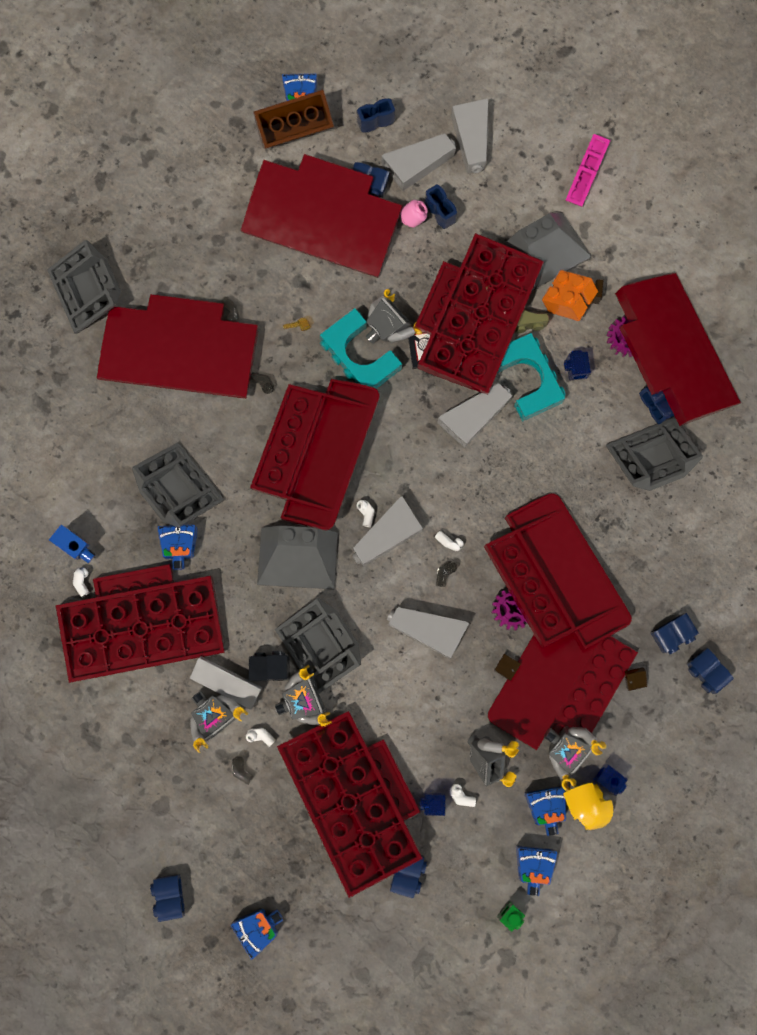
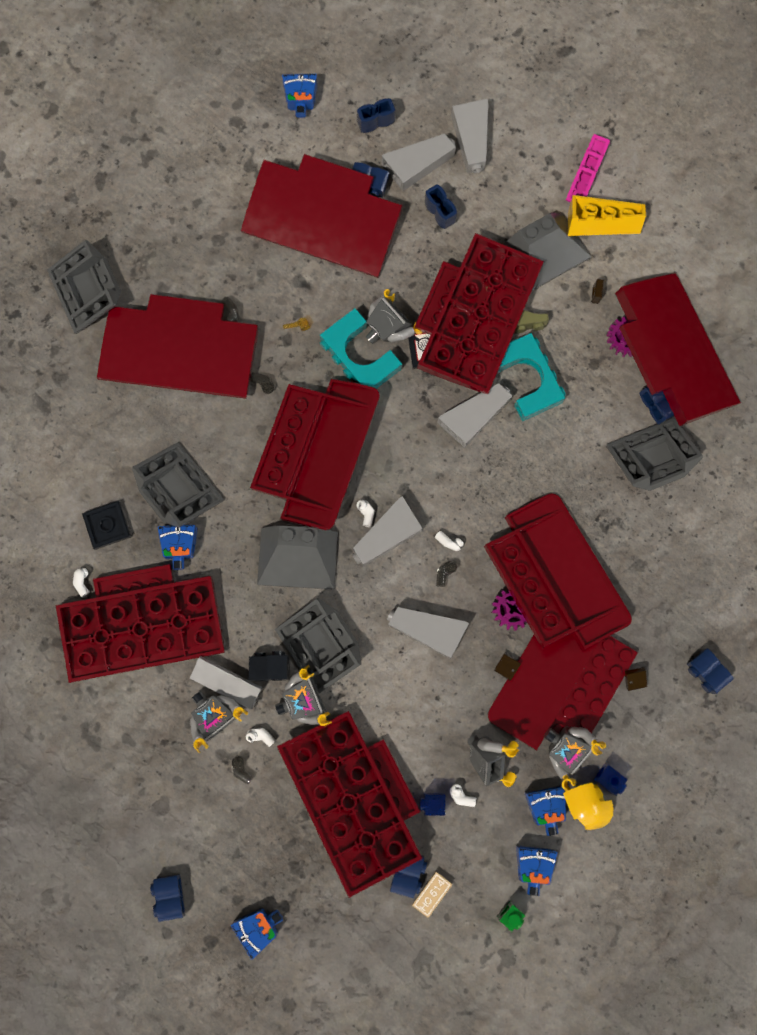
(66, 539): blue torso -> none
(106, 525): none -> black tile
(293, 119): reddish brown slope -> none
(414, 213): bright pink head -> none
(431, 894): none -> tan tile
(565, 296): orange piece -> none
(577, 365): clear blue brick -> none
(604, 217): none -> yellow wedge
(675, 633): dark blue brick -> none

